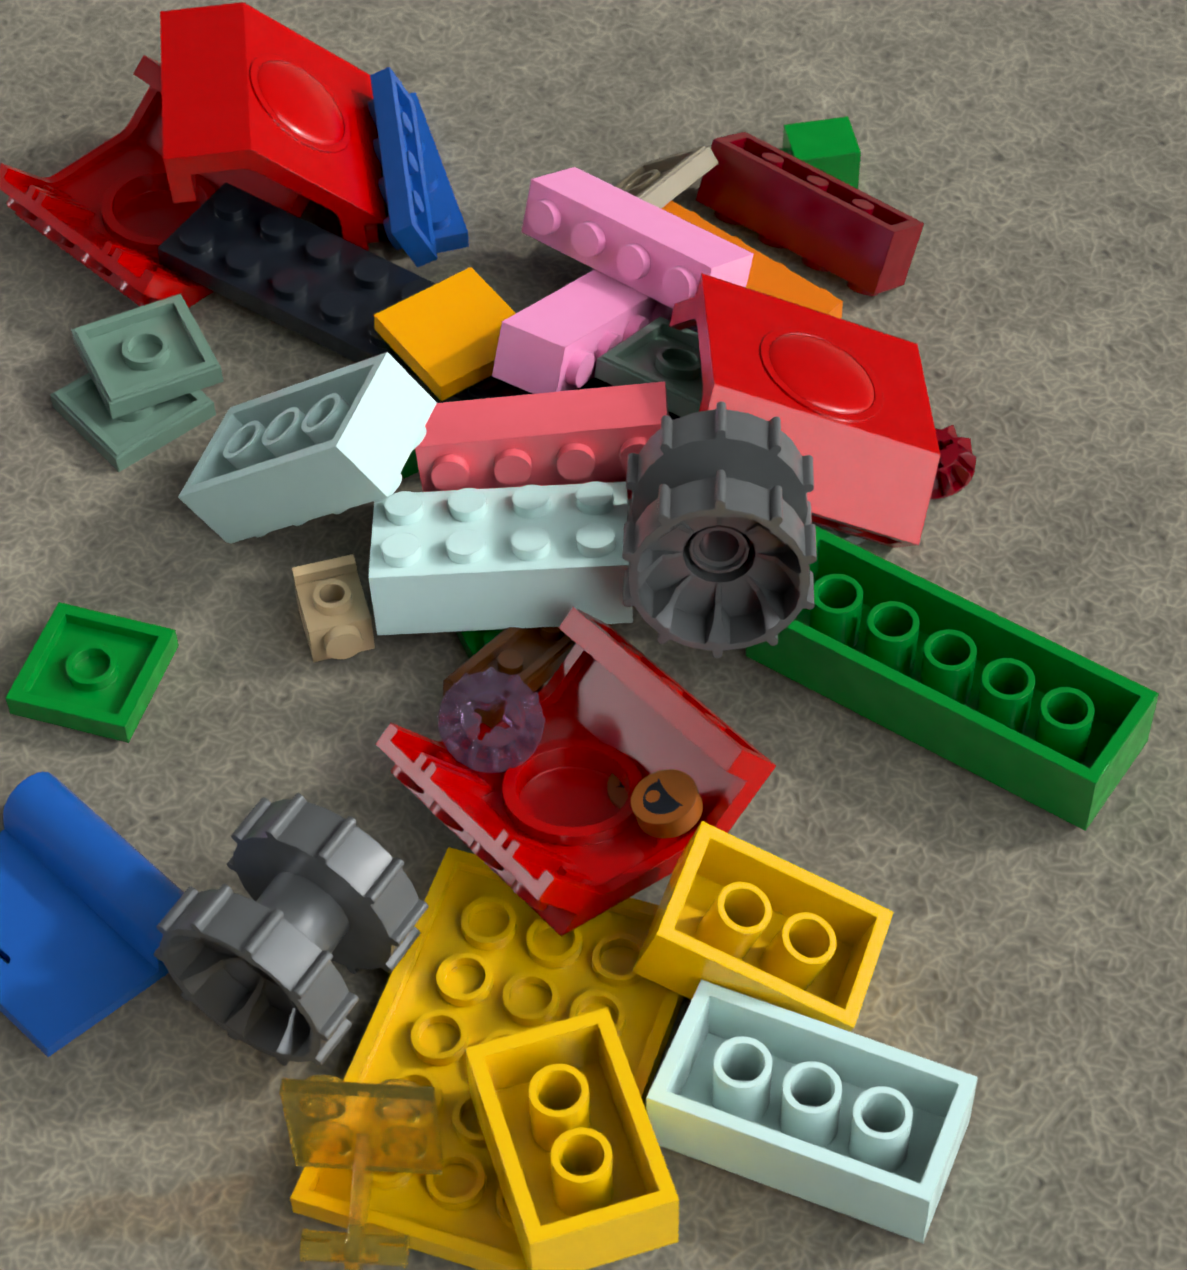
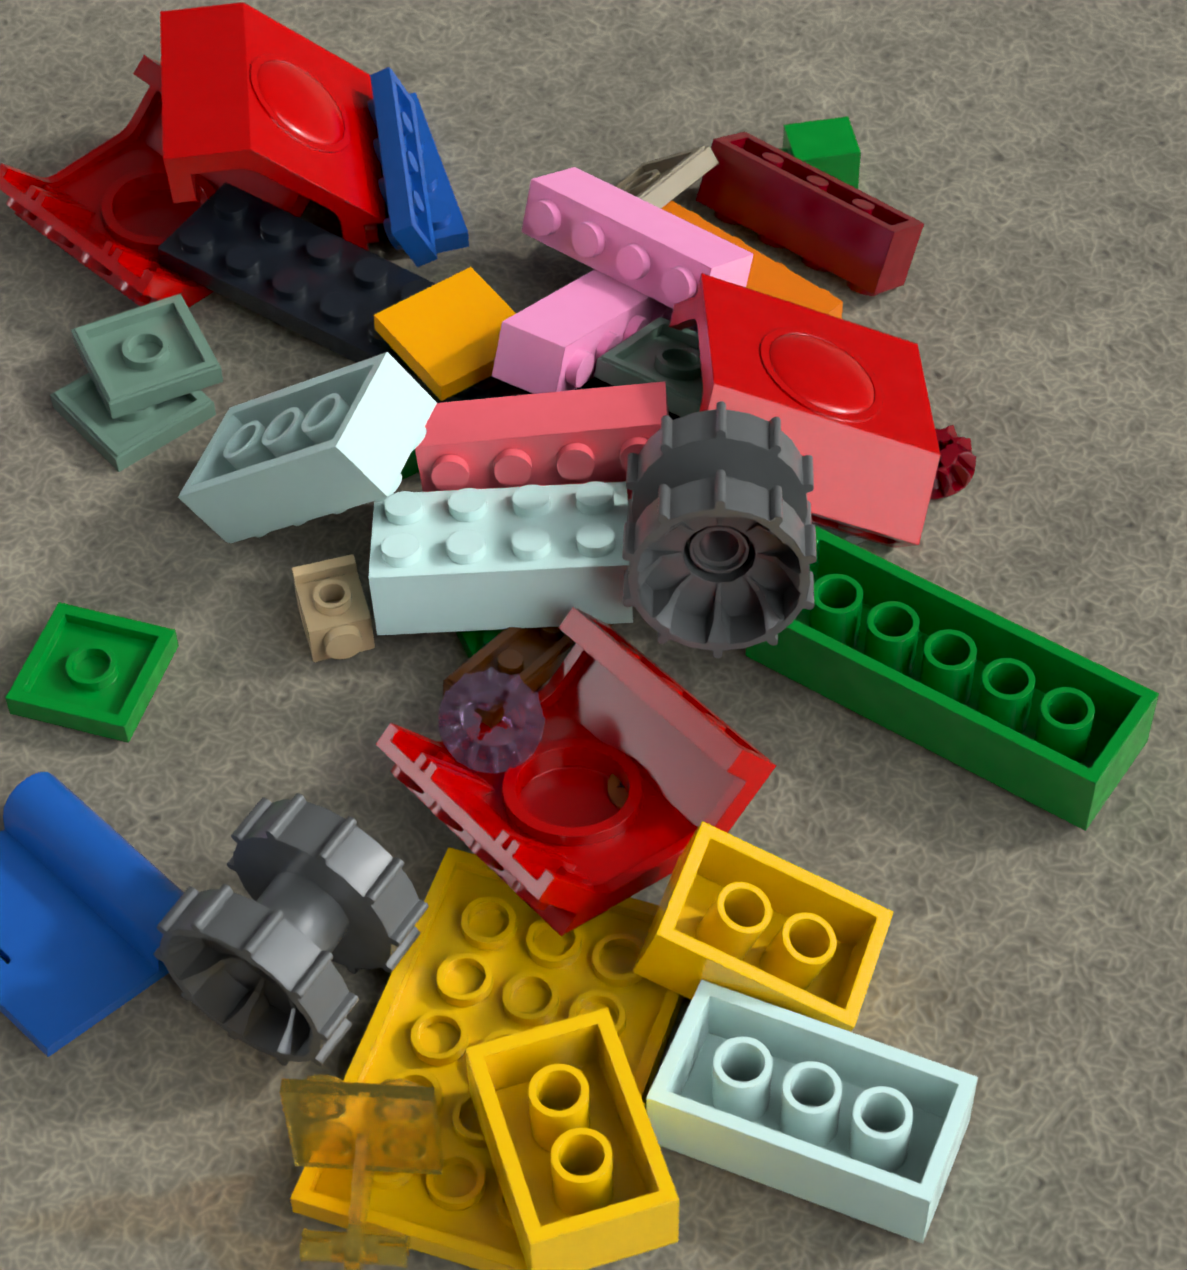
(666, 803): dark orange tile -> none

